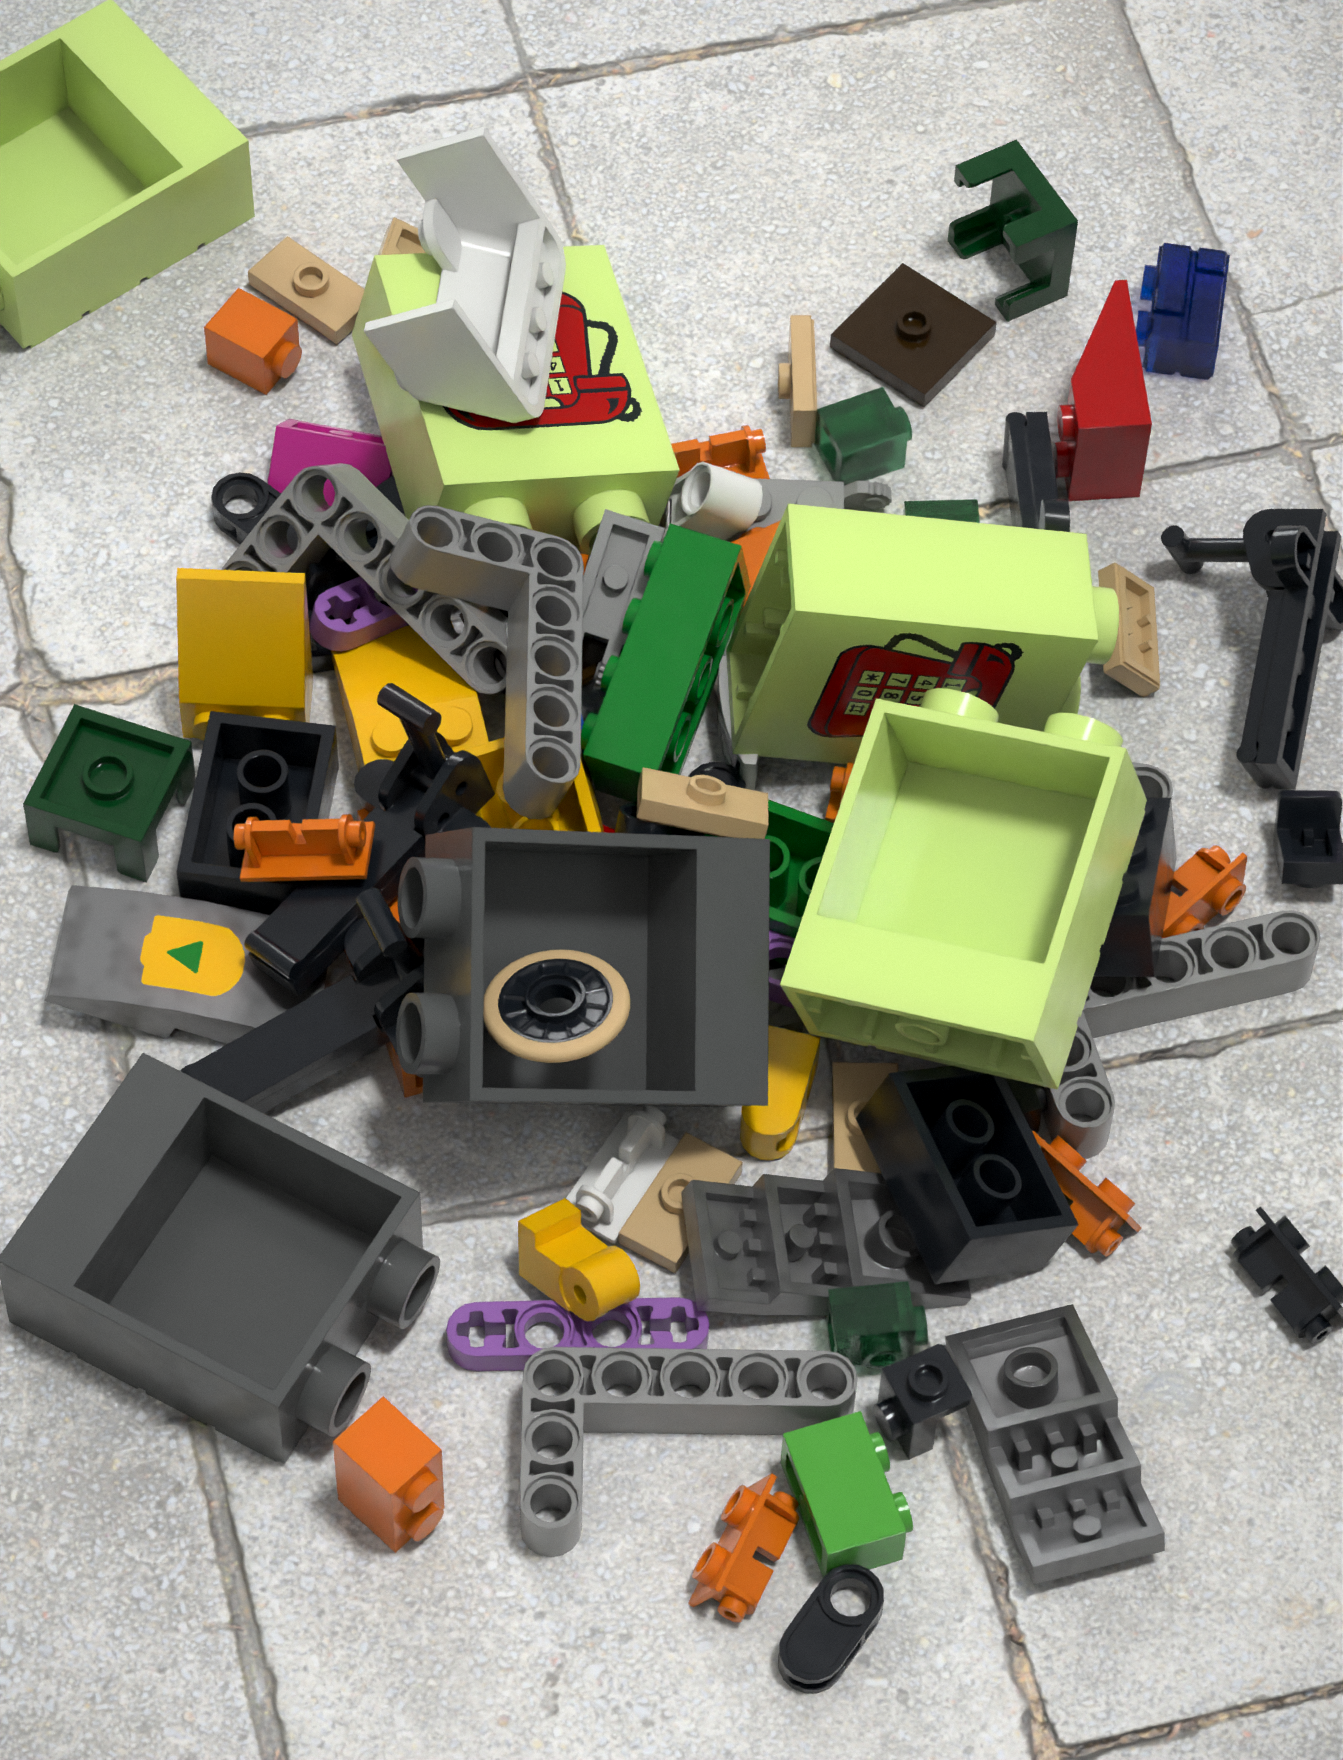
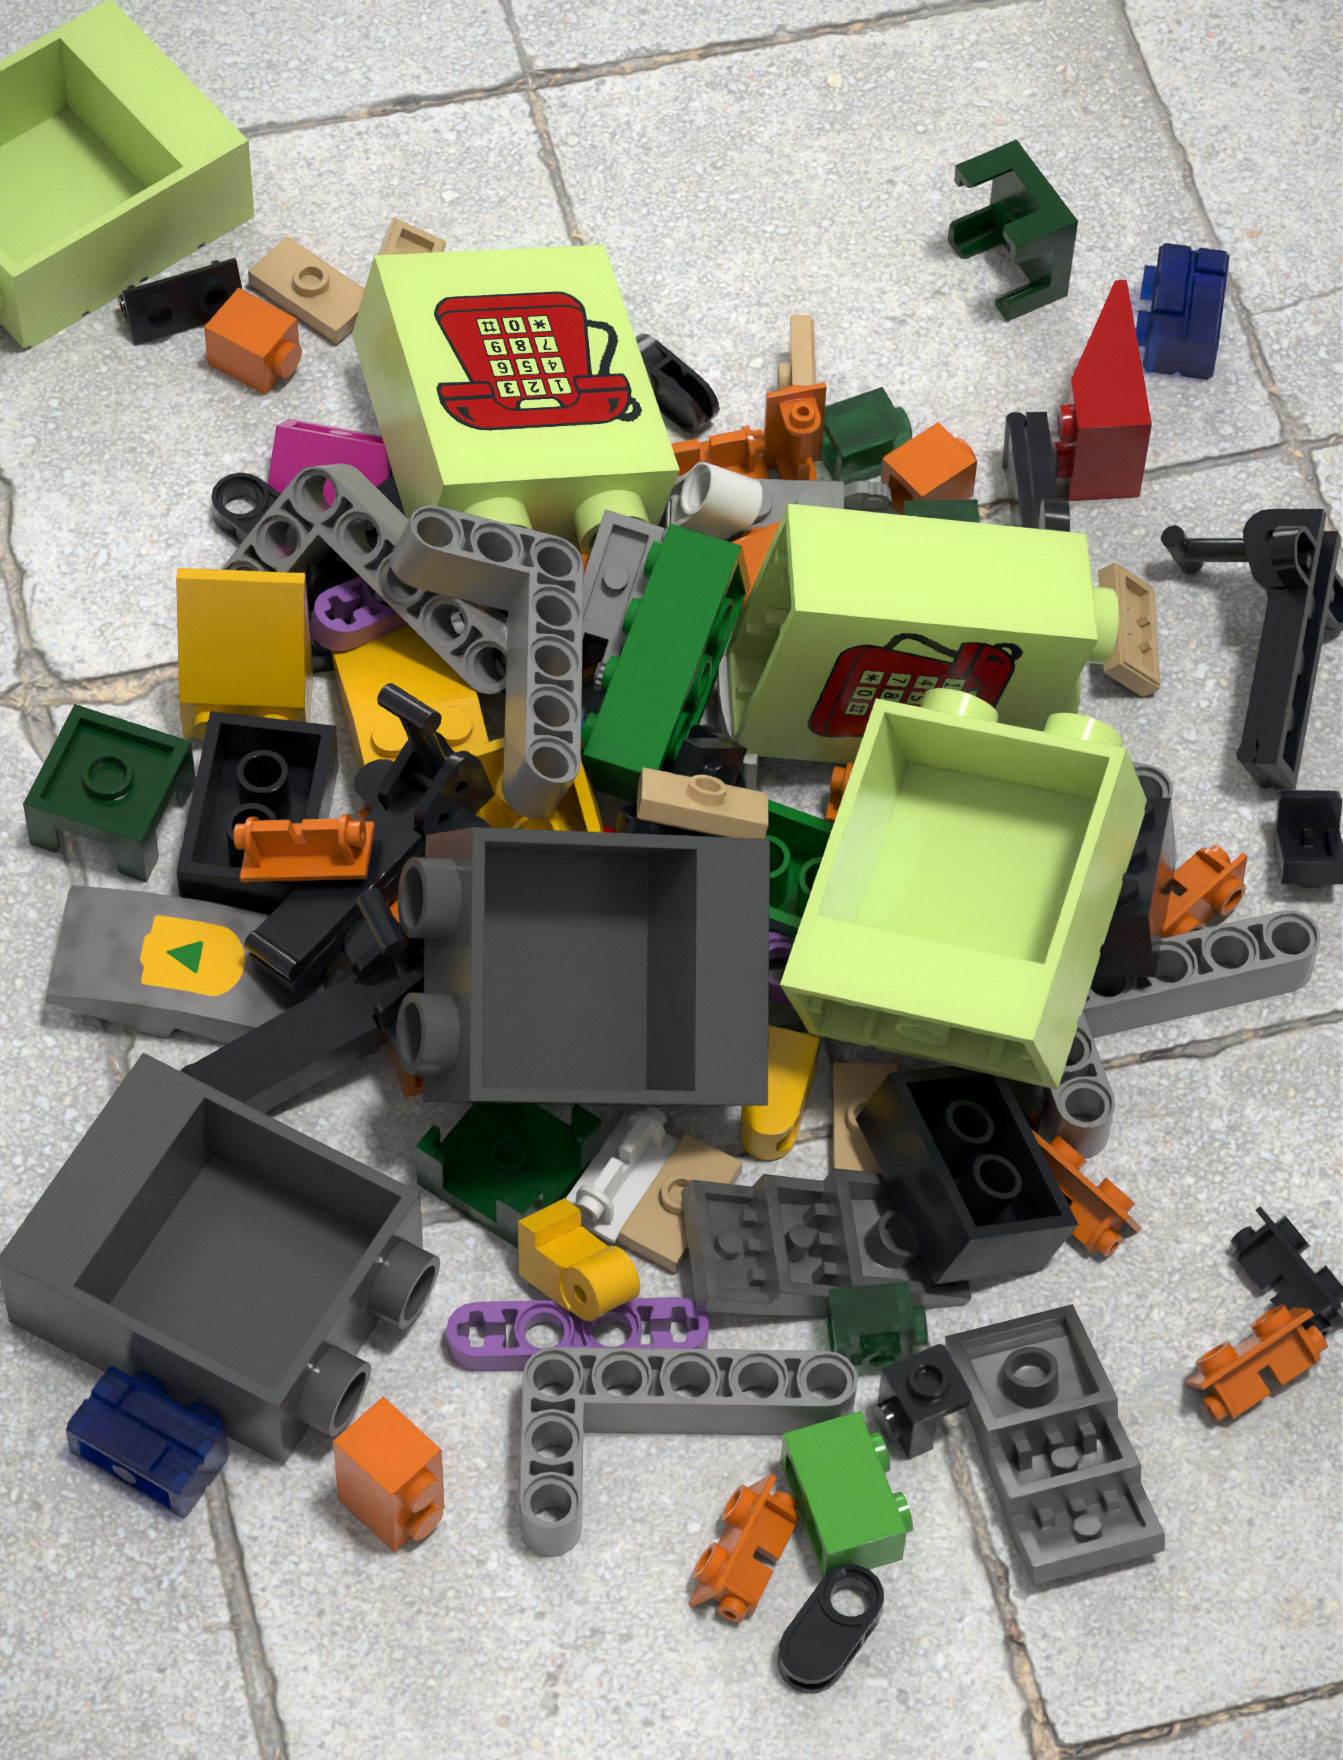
(149, 1439): none -> clear blue brick
(179, 300): none -> black hinge
(498, 290): white windscreen -> none
(507, 1162): none -> dark green panel
(590, 1024): wheel -> none
(677, 388): none -> black piece
(709, 754): none -> black bracket
(794, 430): none -> orange hinge
(913, 334): dark brown plate -> none
(930, 468): none -> orange brick
(1233, 1372): none -> orange hinge

